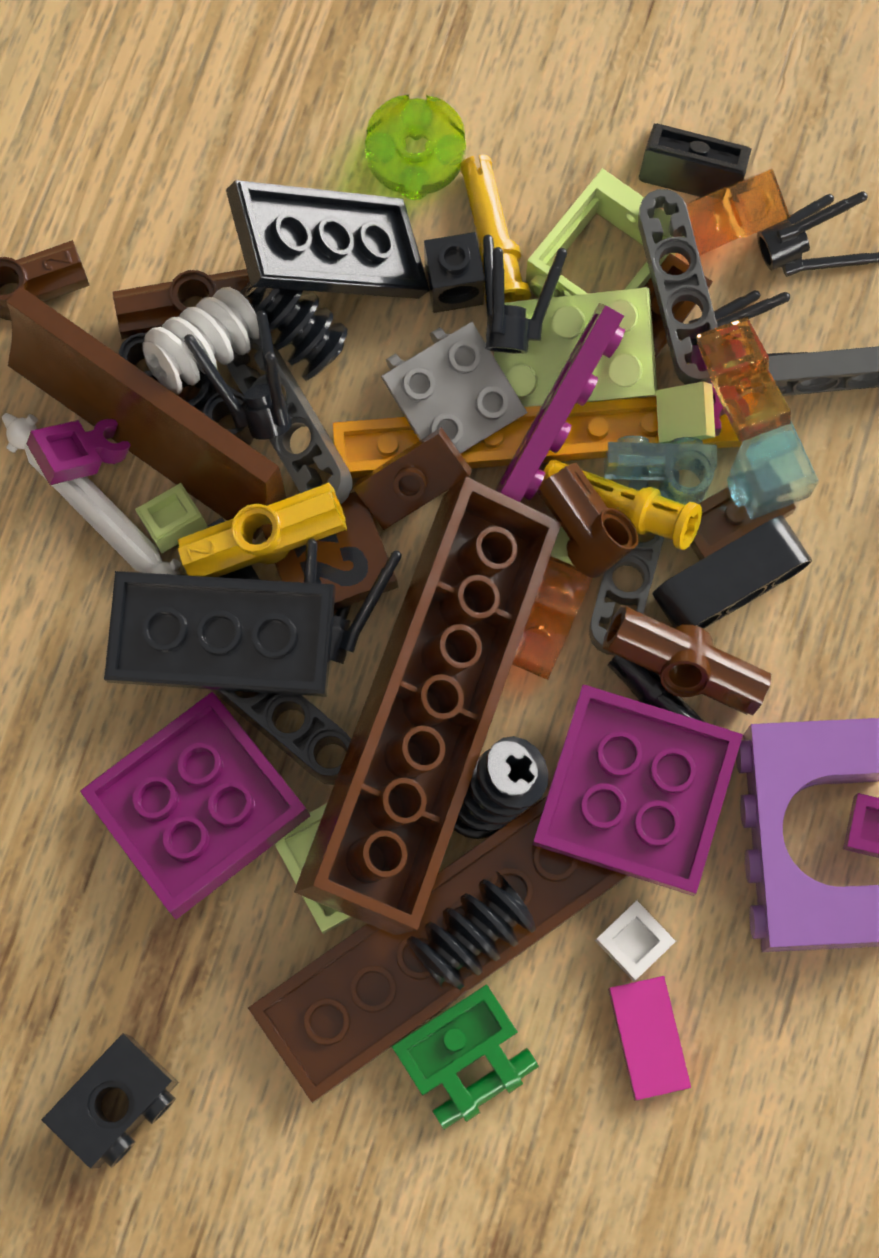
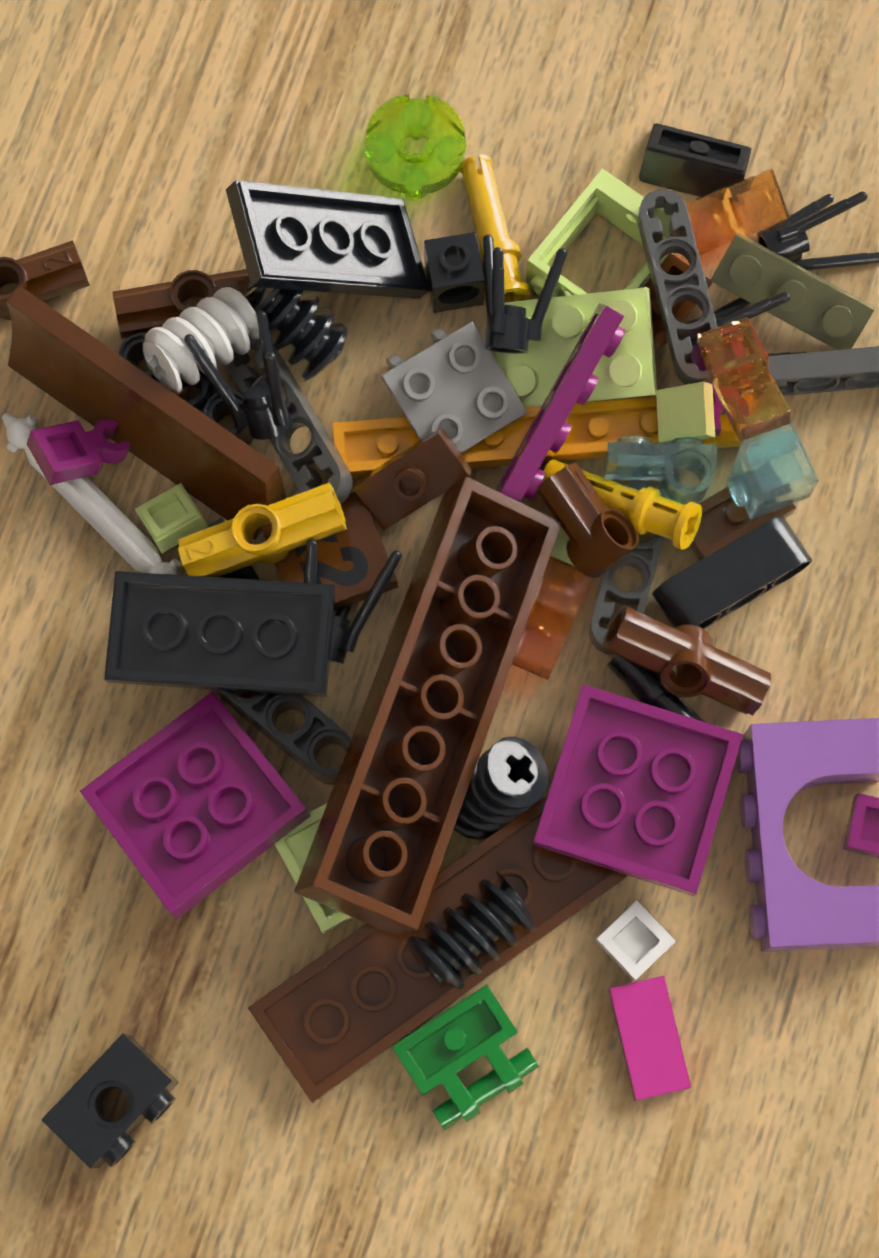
(814, 303): none -> olive plate

